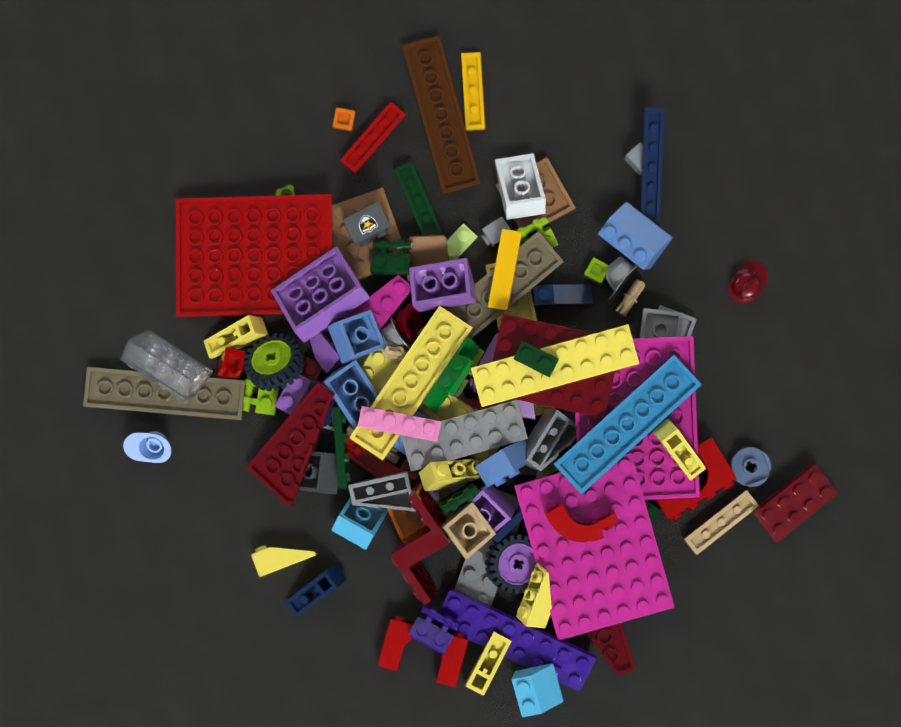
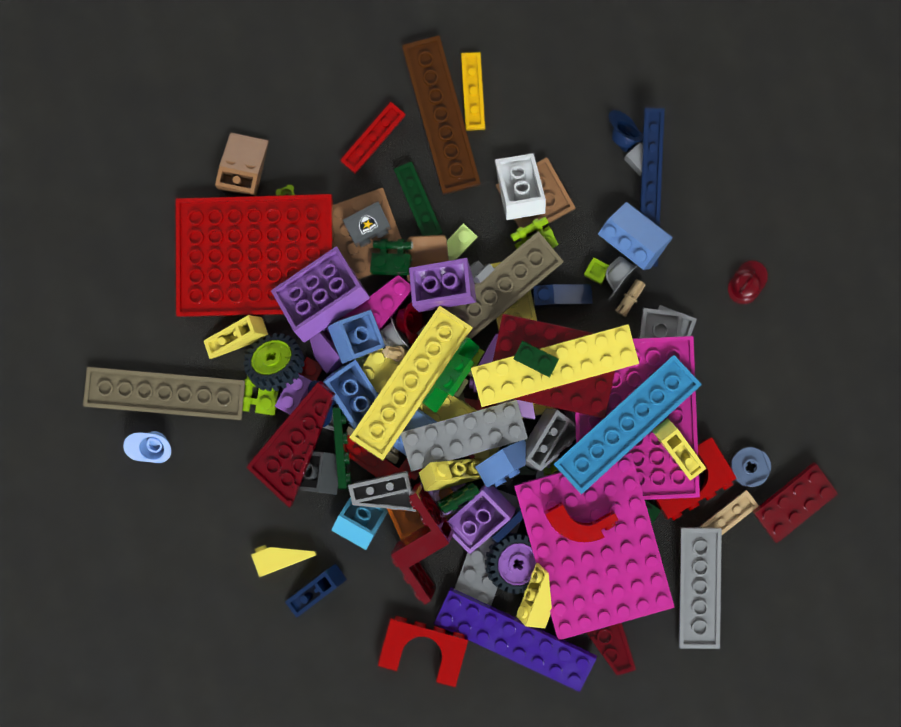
(165, 365): clear slope -> none
(231, 363): red window -> none
(242, 165): none -> medium nougat slope
(344, 119): orange plate -> none
(399, 424): bright pink plate -> none
(431, 635): dark purple plate -> none
(468, 529): tan slope -> none
(480, 272): none -> light grey slope
(487, 663): light yellow slope -> none
(492, 232): light grey brick -> none
(504, 269): yellow tile -> none
(537, 689): medium azure slope -> none
(624, 131): none -> dark blue piece
(700, 587): none -> light grey plate

